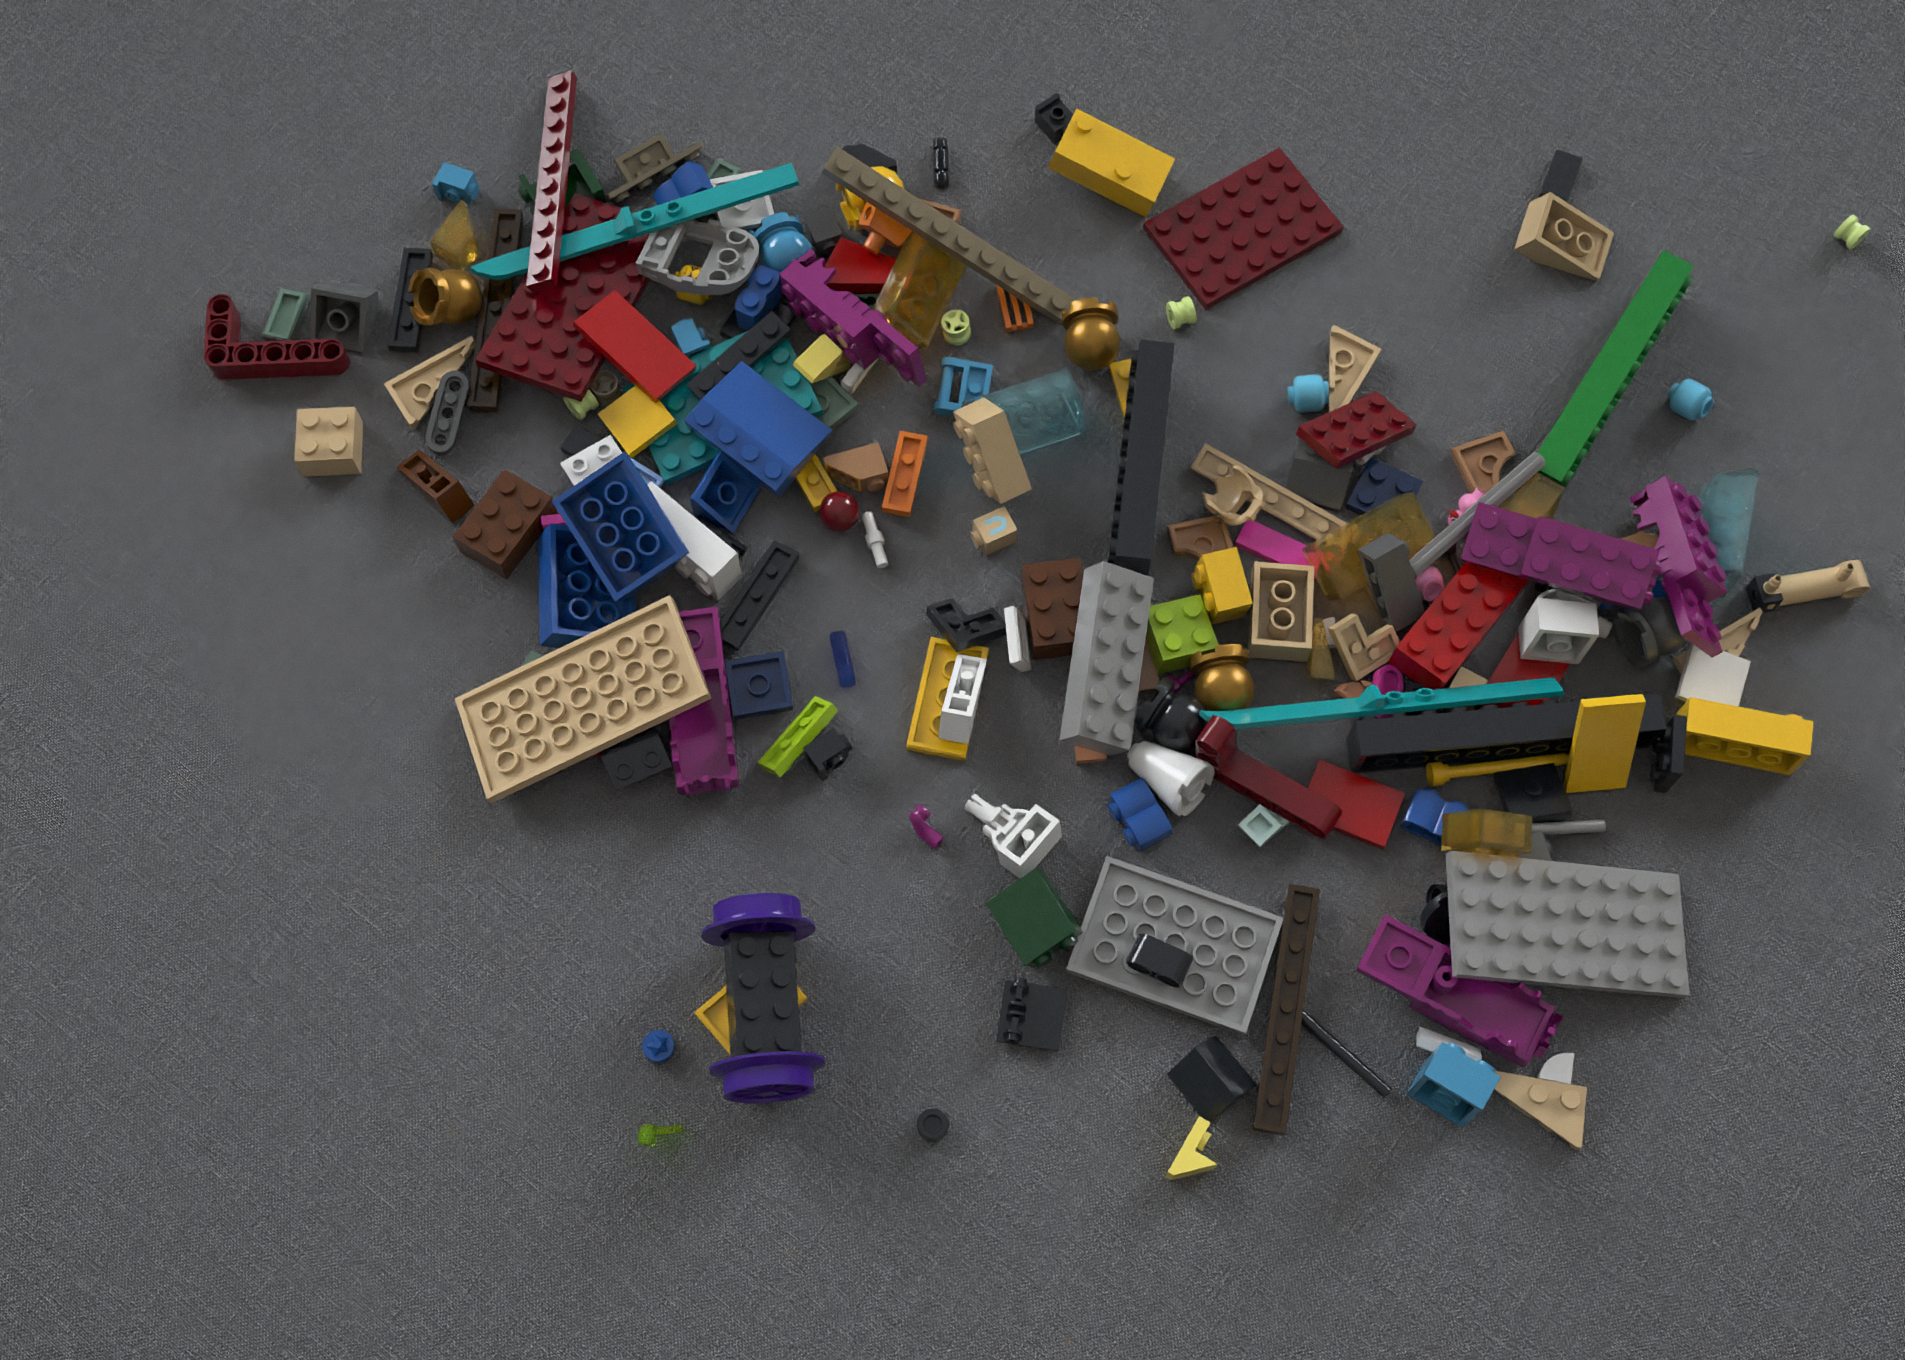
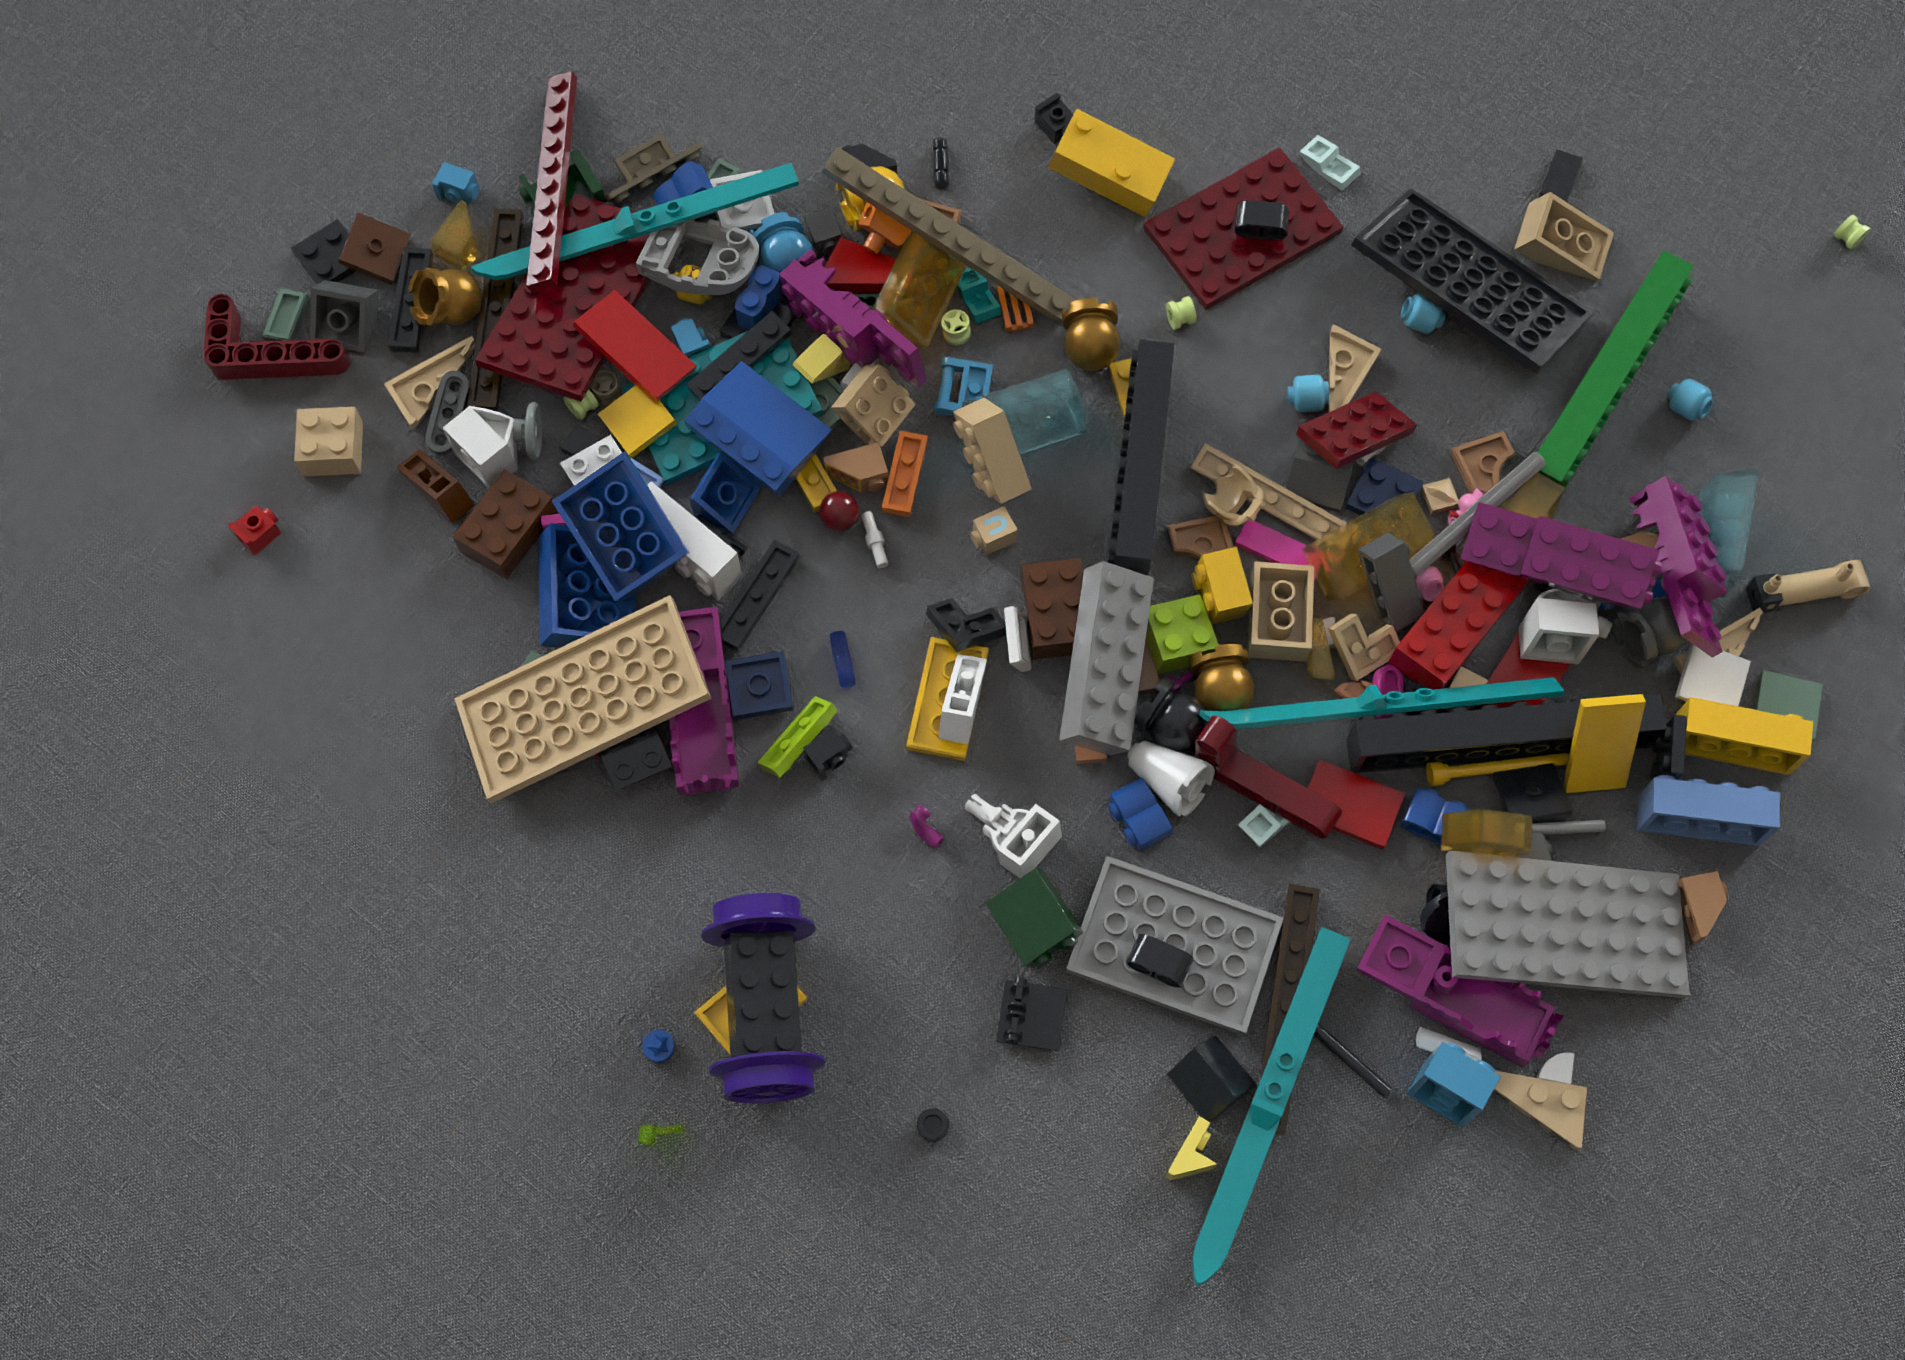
(256, 529): none -> red brick
(321, 253): none -> black plate
(374, 248): none -> reddish brown plate
(489, 440): none -> white piece
(873, 404): none -> tan brick
(977, 297): none -> teal slope
(1261, 220): none -> black beam
(1268, 1105): none -> teal piece
(1327, 162): none -> light aqua slope
(1422, 314): none -> medium azure head
(1439, 496): none -> tan tile
(1473, 280): none -> black plate
(1701, 903): none -> medium nougat slope
(1708, 810): none -> medium blue brick
(1789, 695): none -> sand green tile

